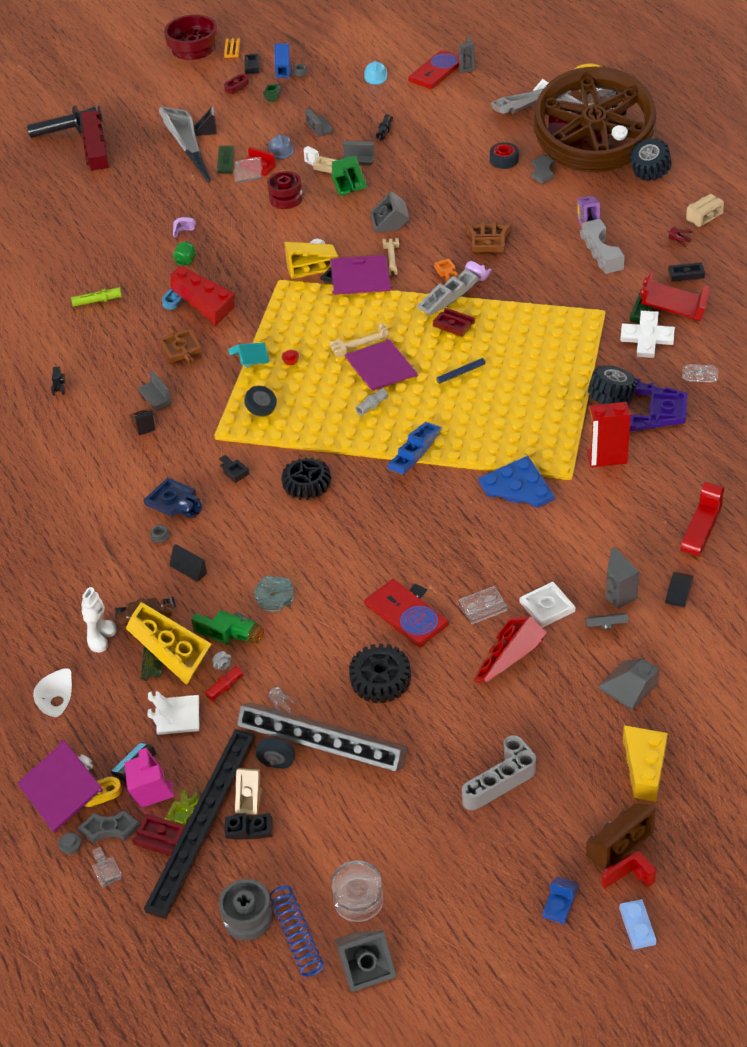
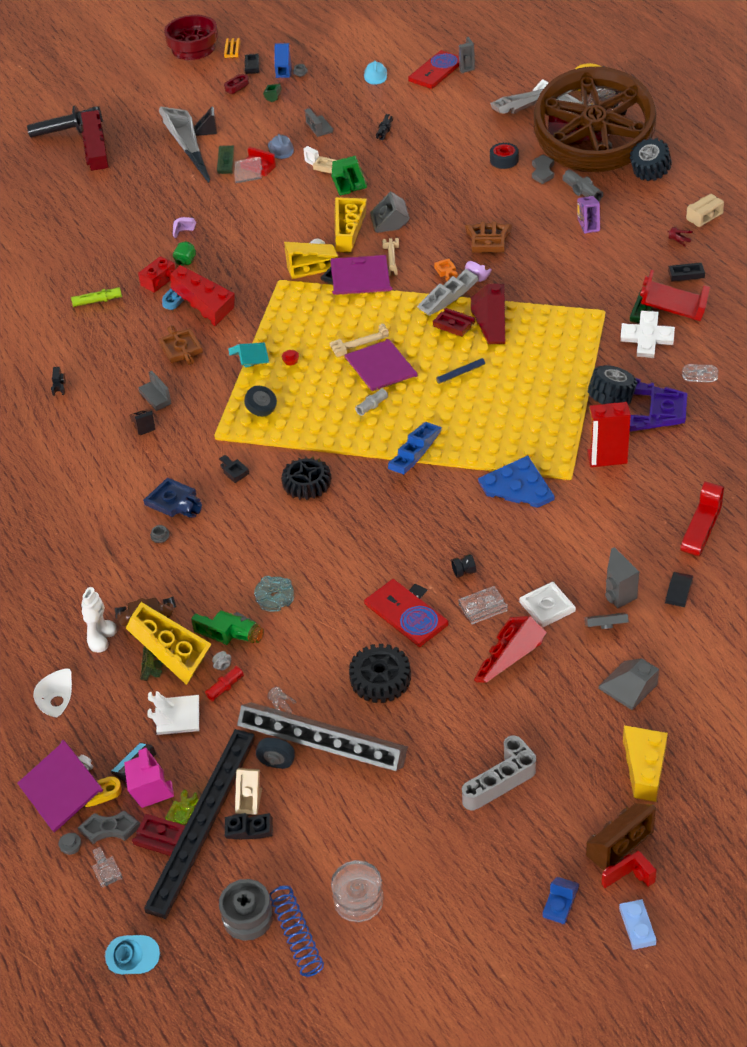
(132, 954): none -> medium azure piece
(156, 274): none -> red brick
(187, 563): black slope -> none
(285, 190): dark red wheel -> none
(348, 220): none -> yellow wedge
(361, 149): dark grey panel -> none
(365, 959): dark grey slope -> none
(463, 565): none -> black wheel
(489, 311): none -> dark red wedge
(582, 186): none -> dark grey piece
(608, 257): light grey arch -> none
(619, 132): white plate -> none

